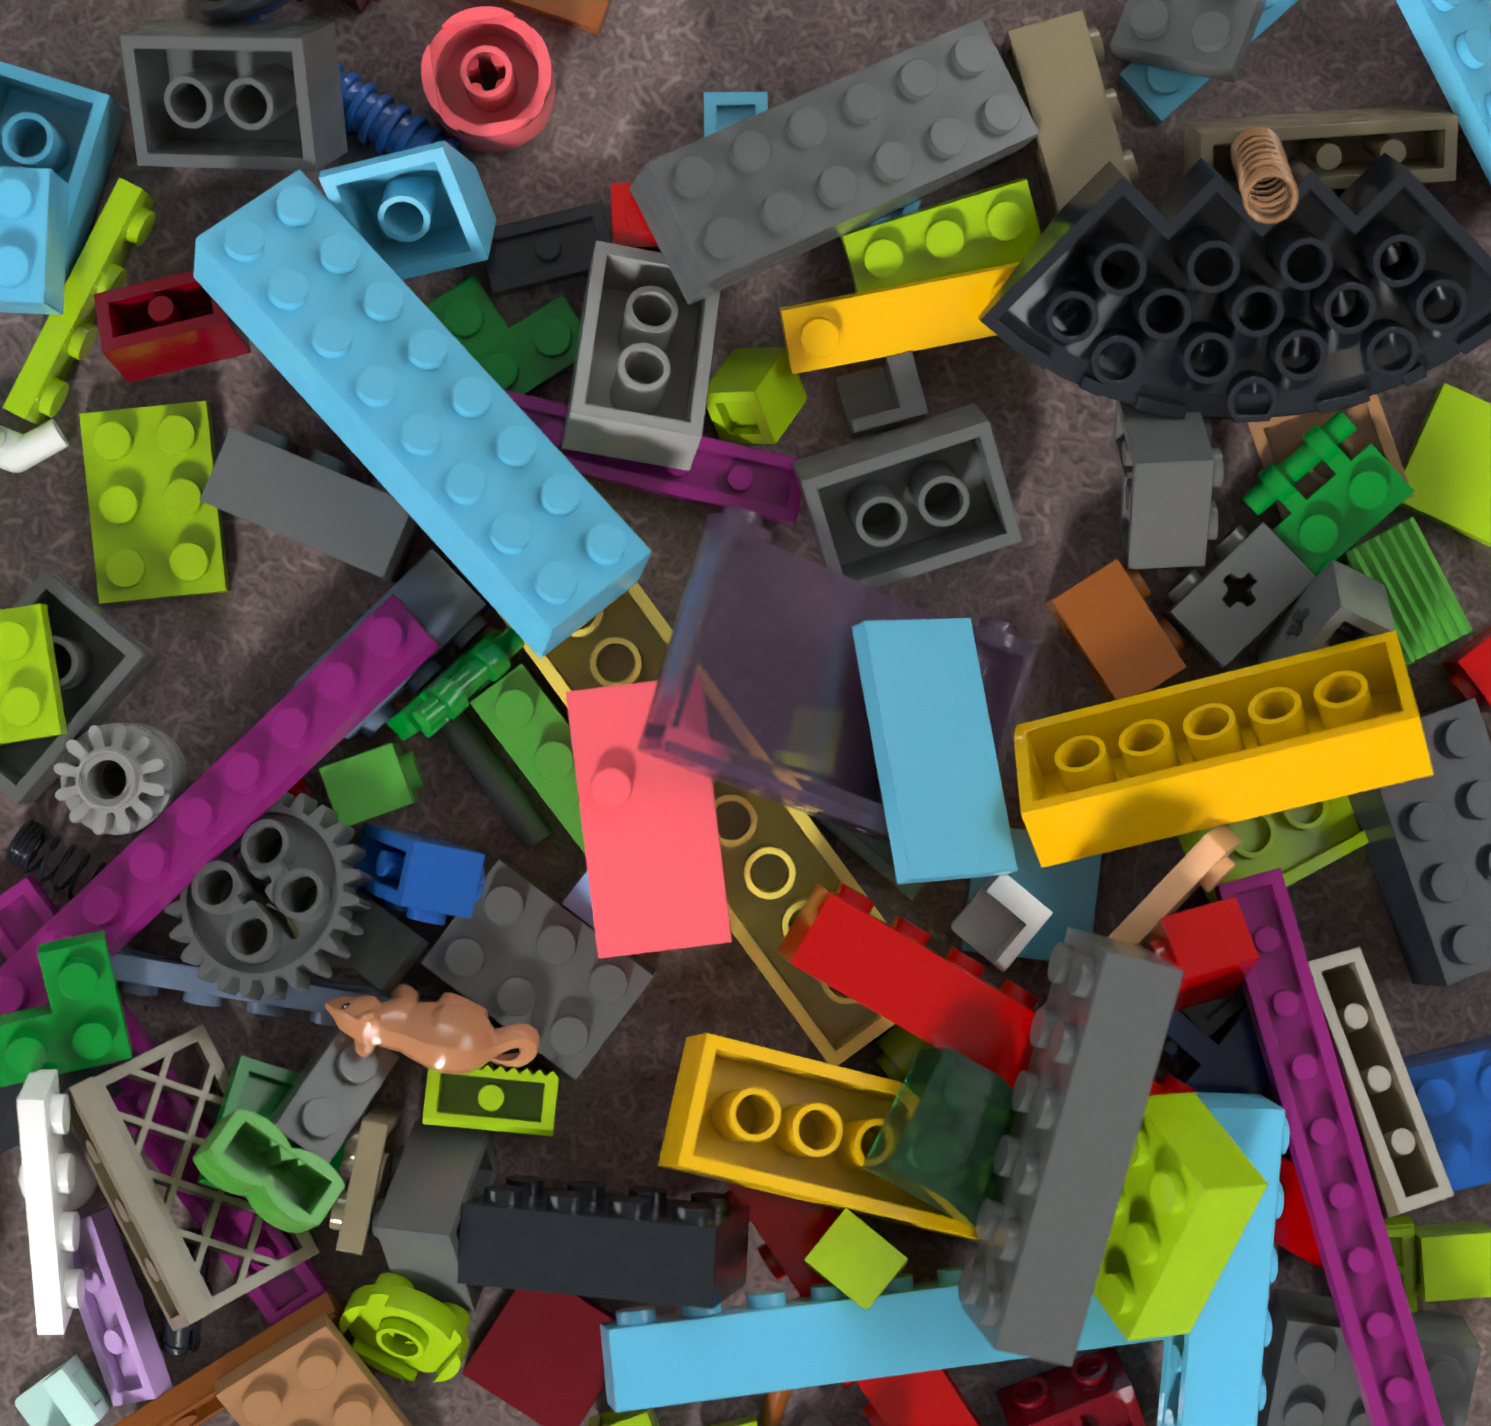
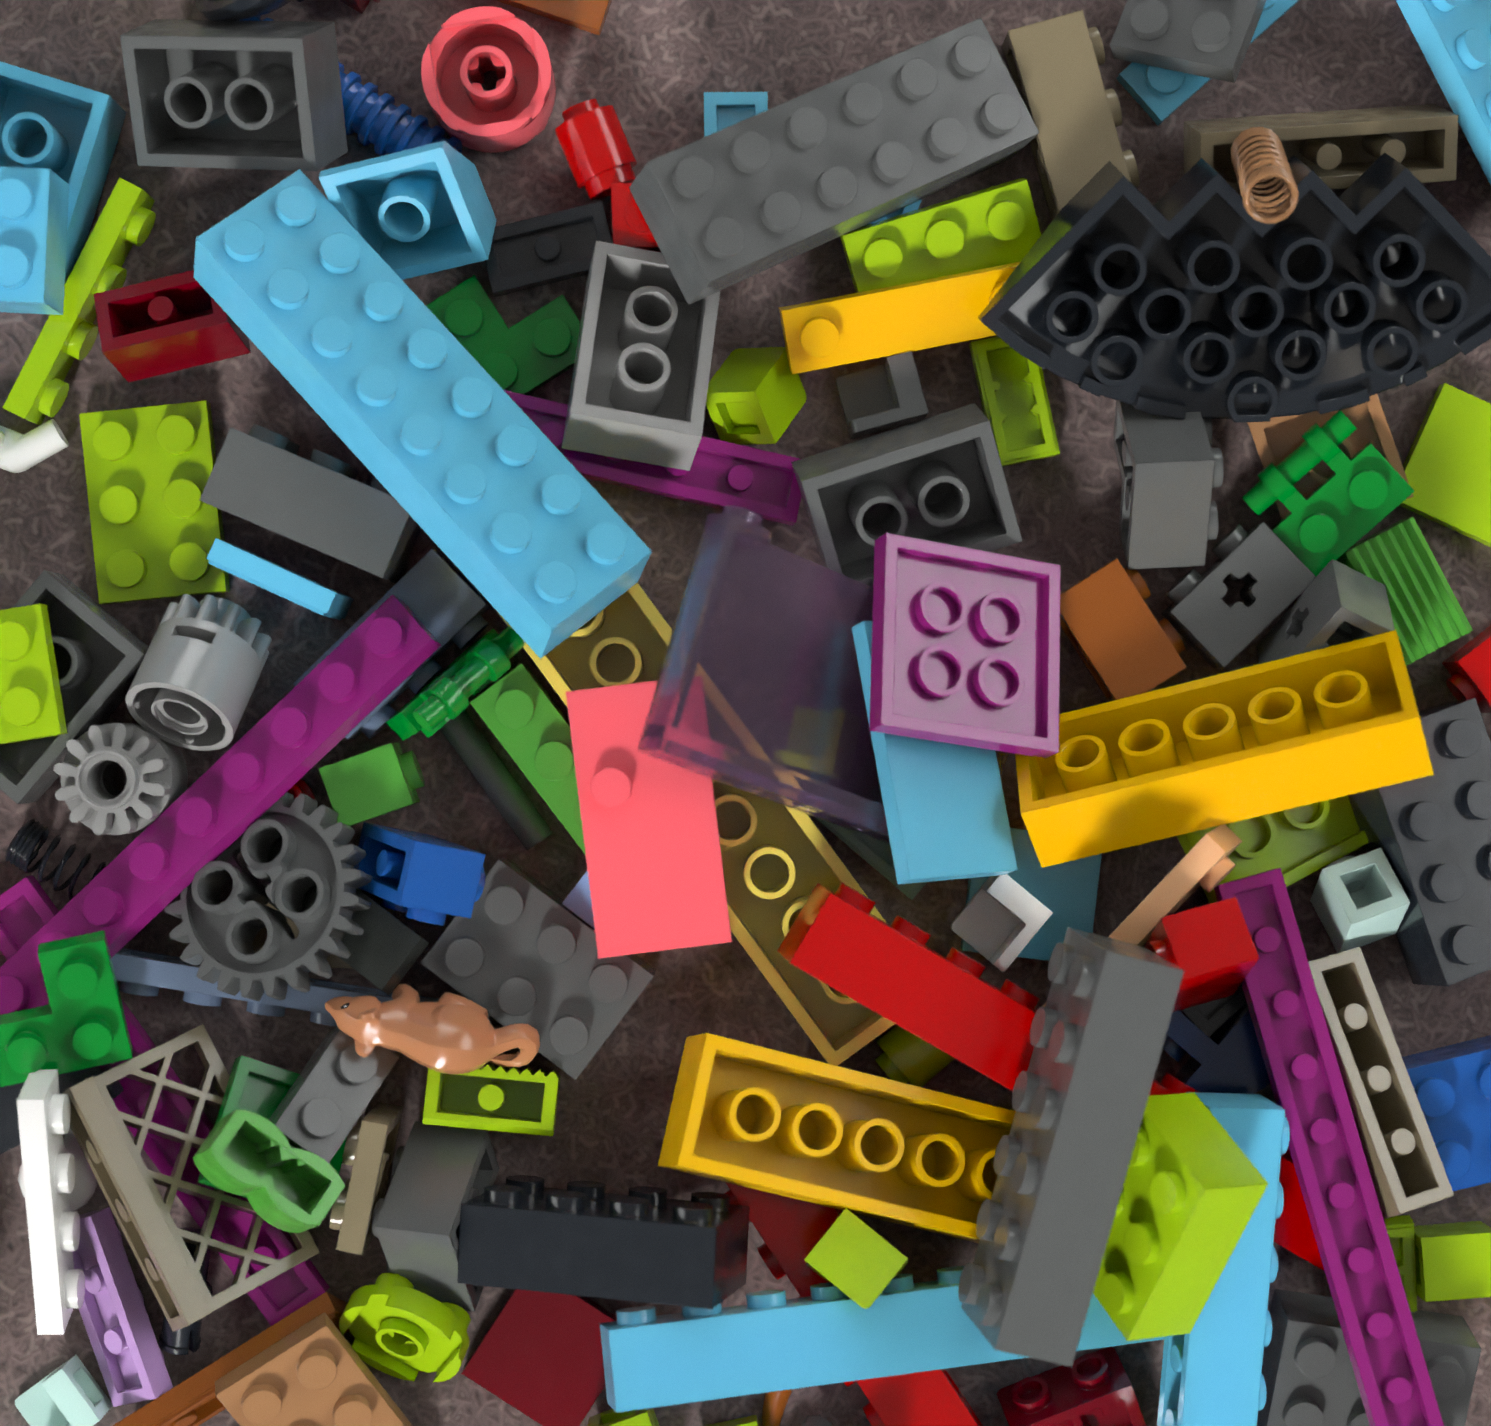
(199, 673): none -> light grey gear
(279, 580): none -> medium azure tile
(596, 148): none -> red brick
(945, 1133): clear green slope -> none
(965, 647): none -> plate
(1014, 402): none -> lime plate
(1359, 900): none -> light aqua brick

